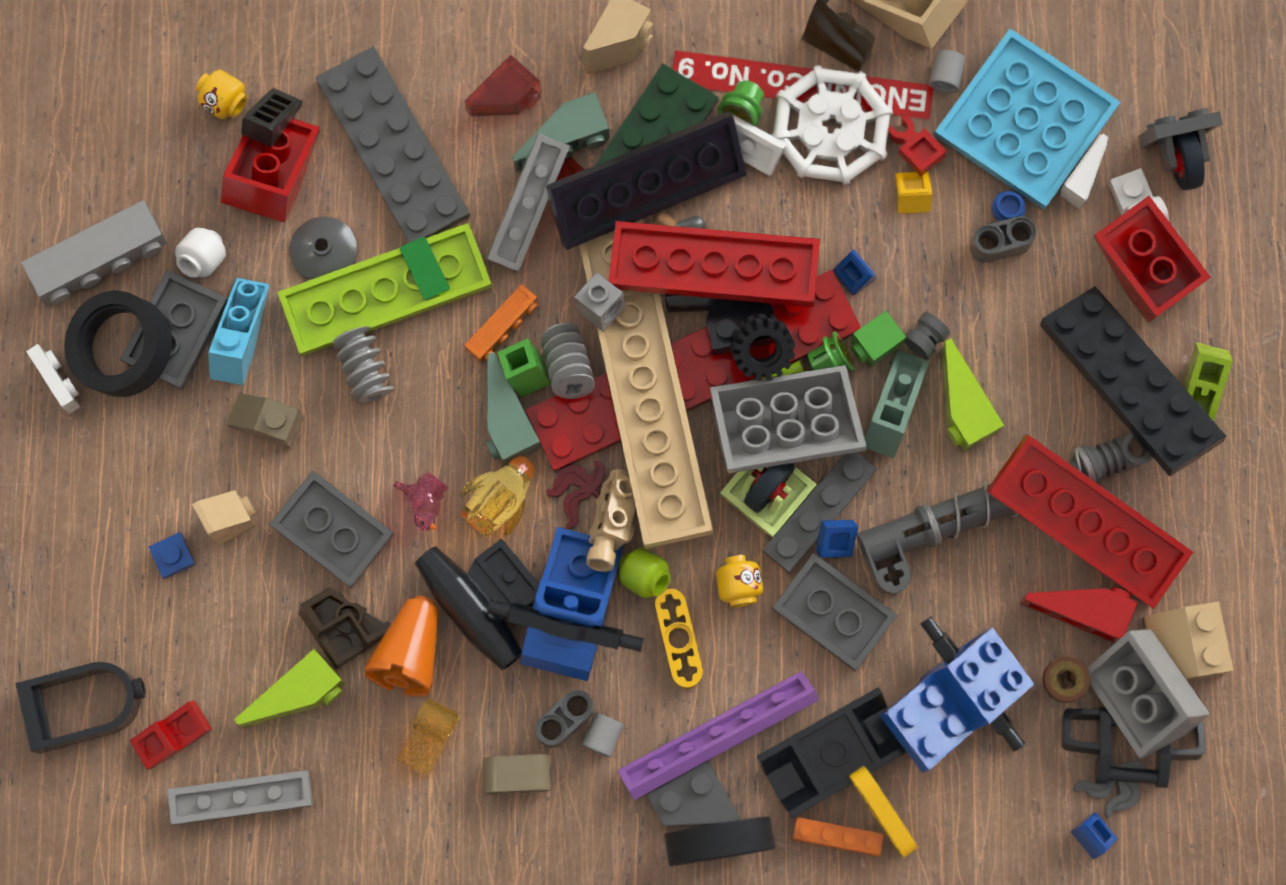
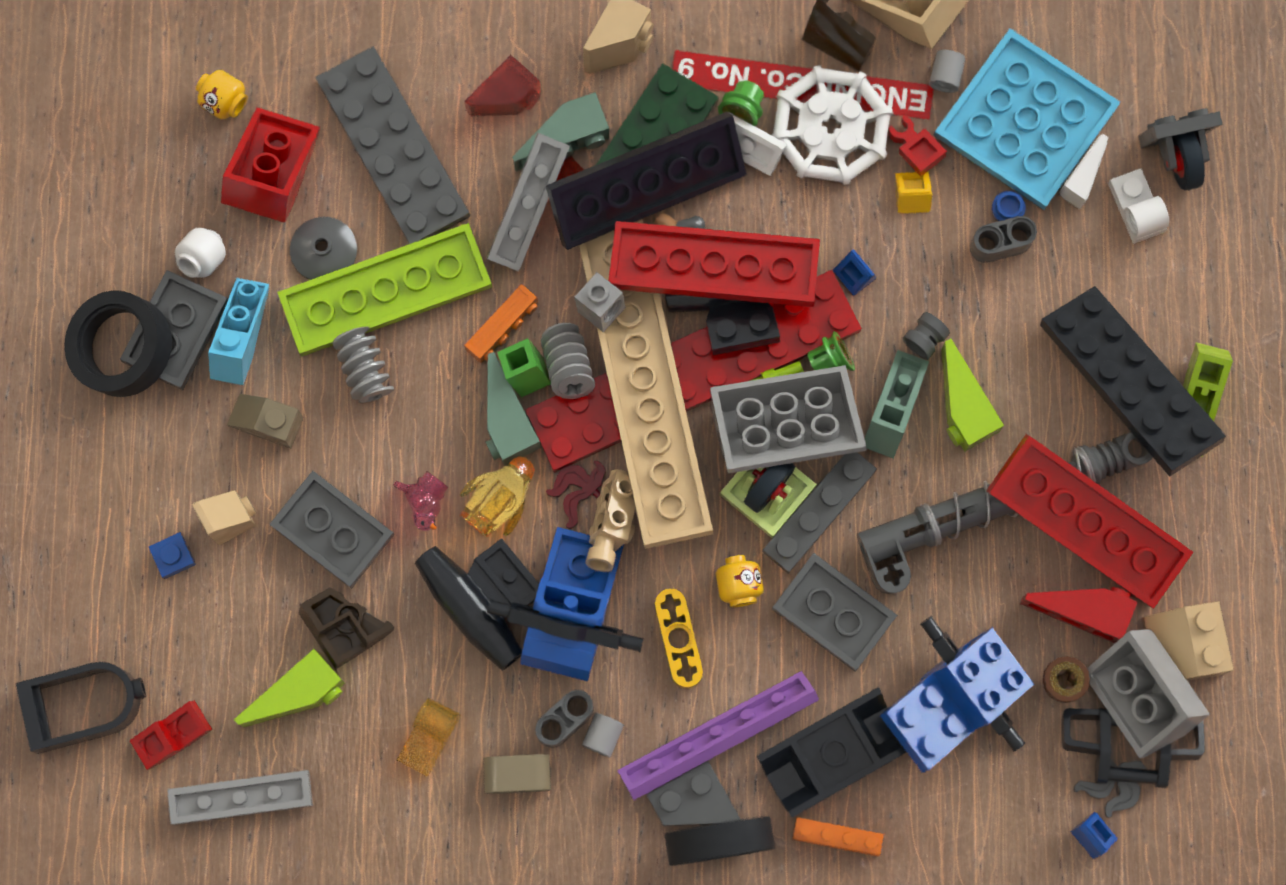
(47, 365): white plate -> none
(94, 253): light grey brick -> none
(269, 132): pearl dark grey slope -> none
(407, 649): orange cone -> none
(424, 268): green sticker -> none
(644, 573): lime head -> none
(776, 361): black tyre -> none
(836, 538): blue plate -> none
(877, 340): bright green brick -> none
(883, 811): yellow beam -> none
(1150, 259): red slope -> none

